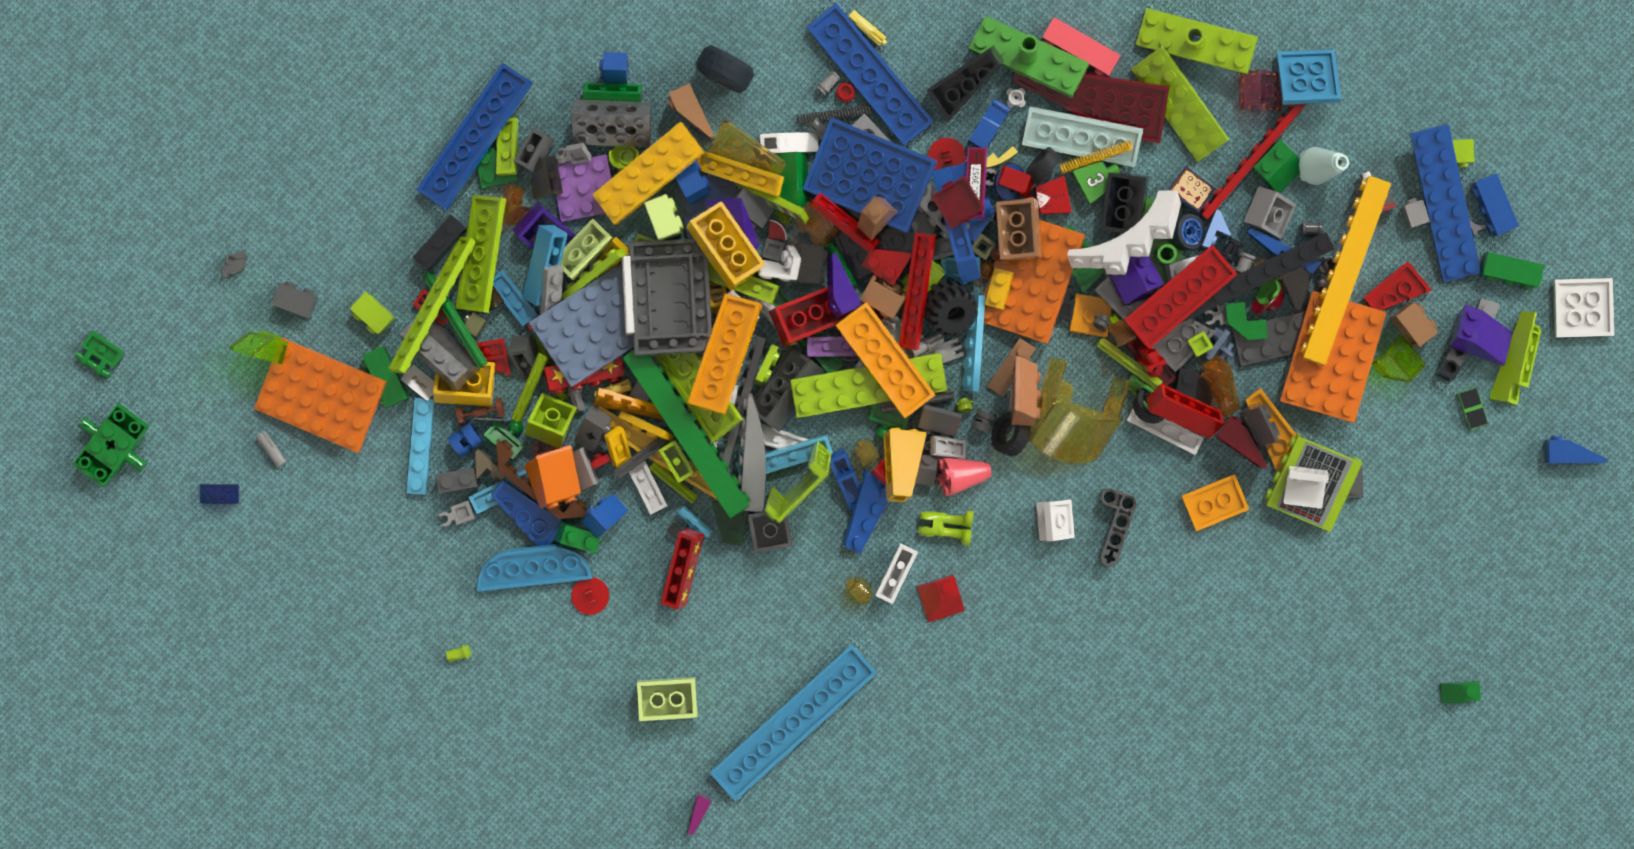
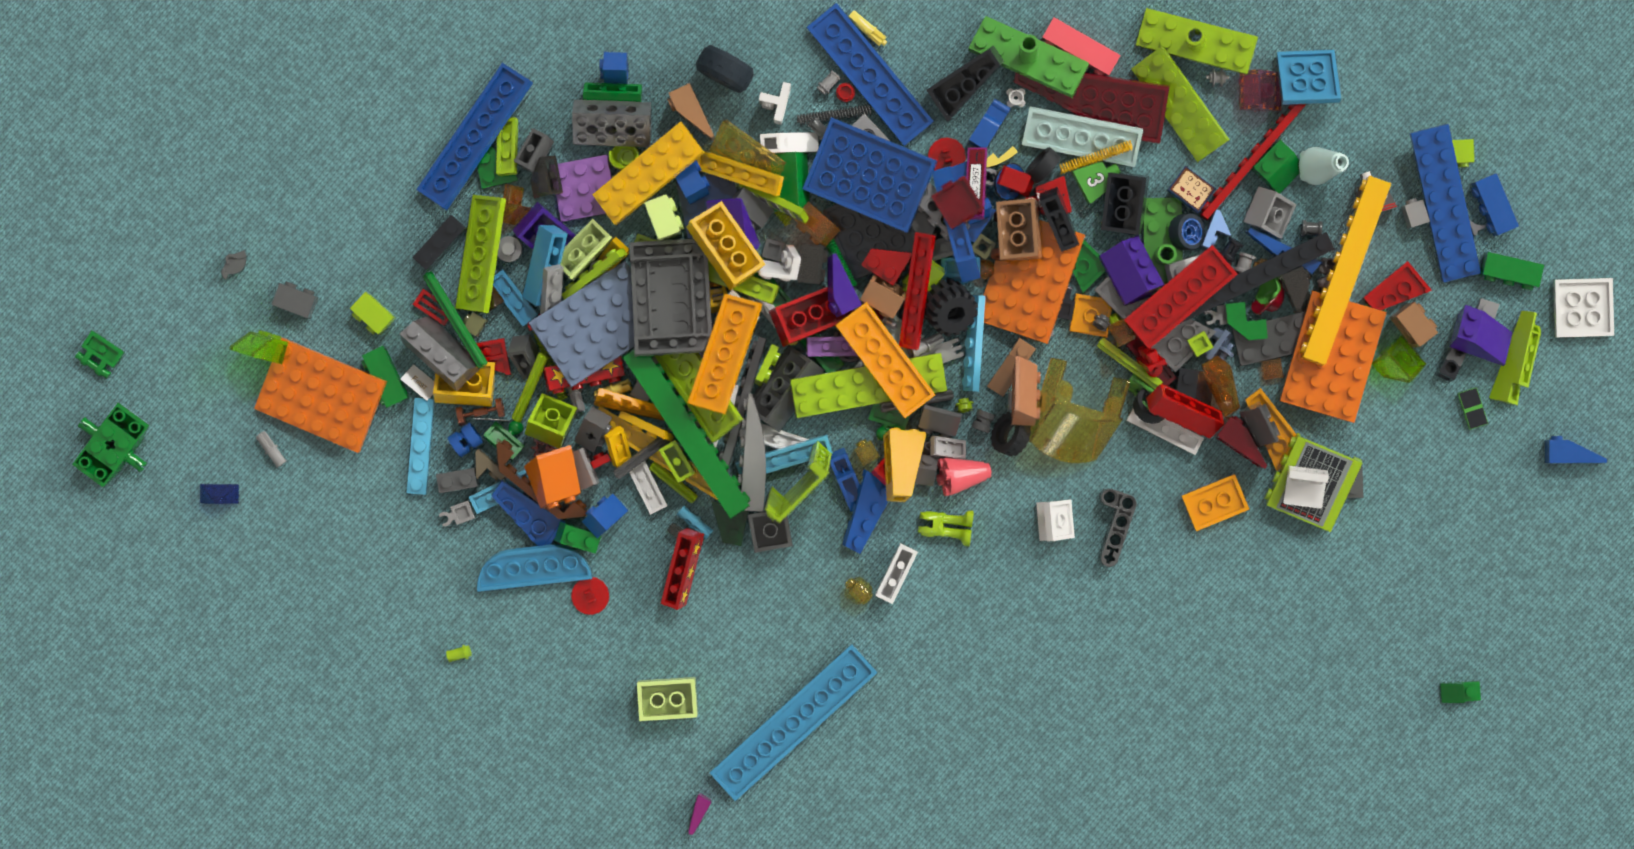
(432, 304): lime plate -> none
(510, 249): none -> light grey piece
(575, 153): light grey plate -> none
(627, 296): white tile -> none
(770, 102): none -> white bracket
(776, 231): red tile -> none
(843, 222): red tile -> none
(875, 216): medium nougat slope -> none
(940, 598): red slope -> none
(999, 288): yellow plate -> none
(1059, 218): none -> black slope
(1137, 242): white arch -> none
(1217, 77): none -> light grey wheel
(1271, 369): none -> clear orange plate

